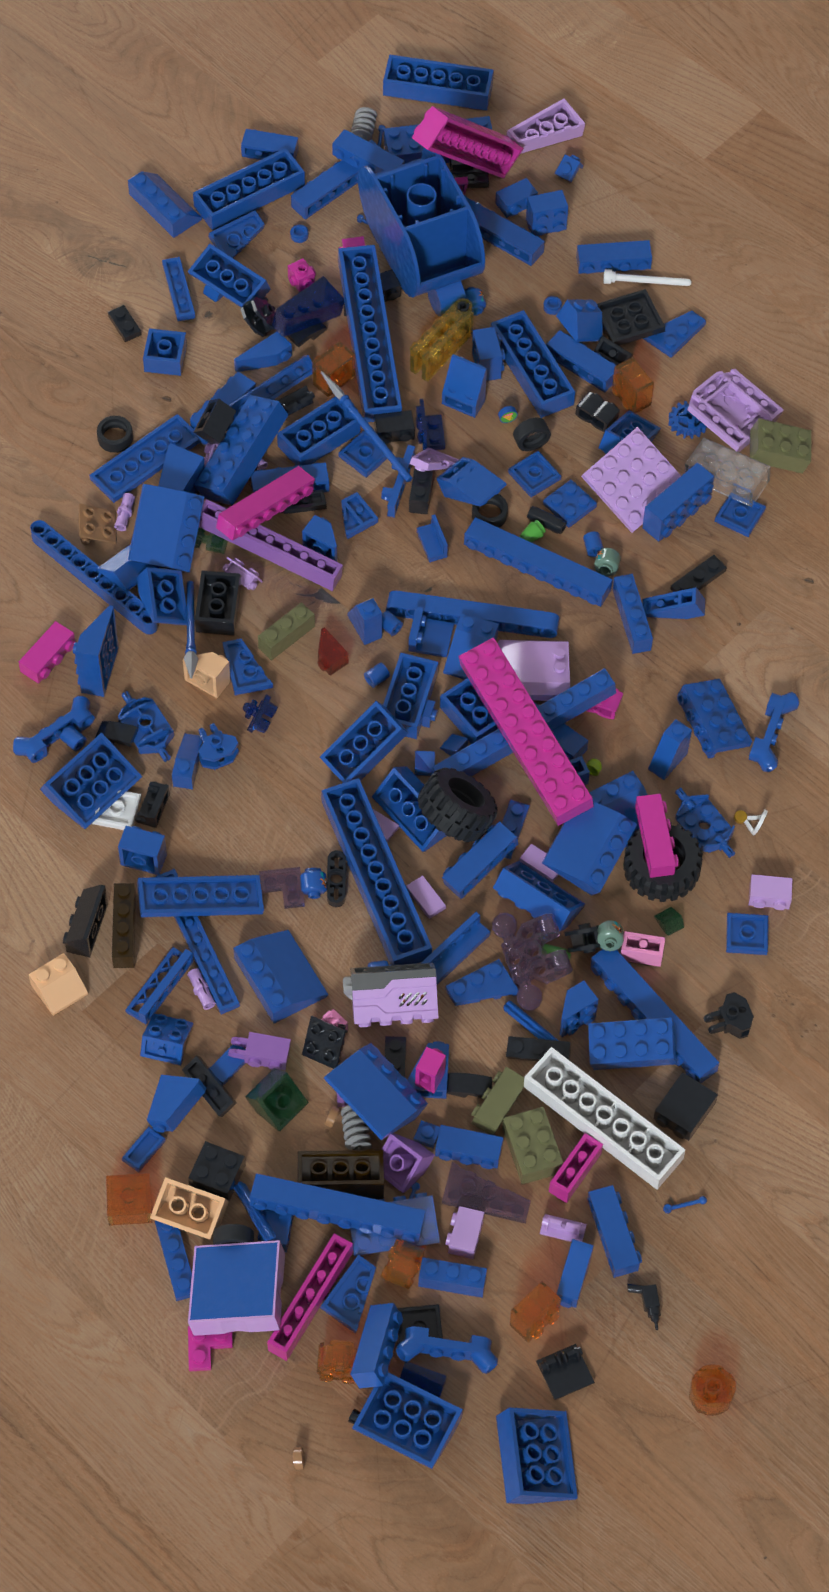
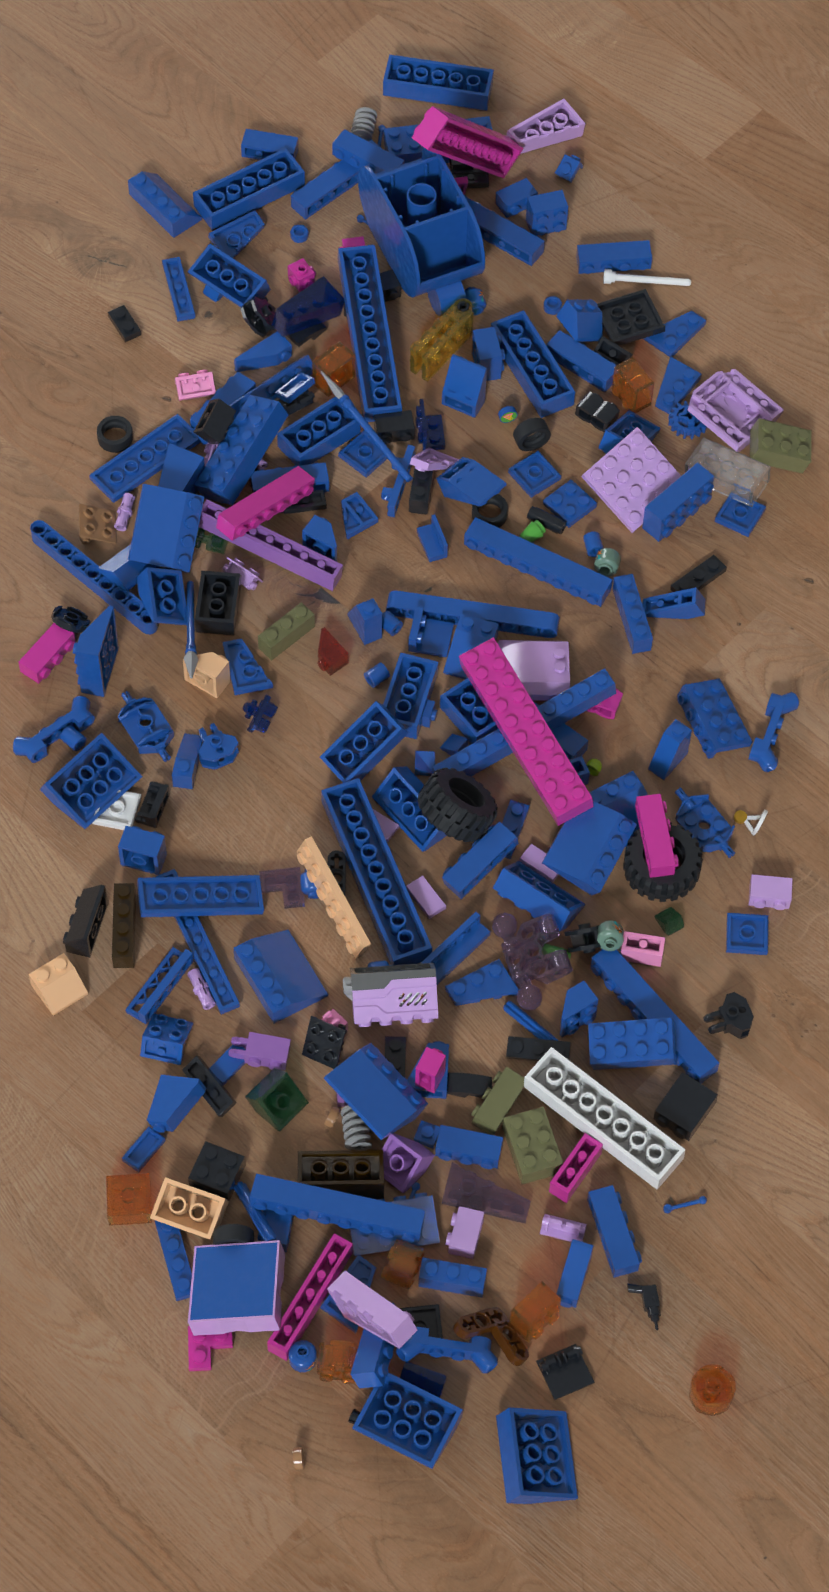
(70, 619): none -> black tile
(118, 732): black slope -> none
(164, 352): blue brick -> none
(195, 385): none -> bright pink bracket
(295, 387): none -> blue tile
(302, 1356): none -> blue head
(333, 897): none -> light nougat plate
(371, 1310): none -> lavender wedge
(499, 1324): none -> reddish brown beam
(676, 385): none -> blue wing

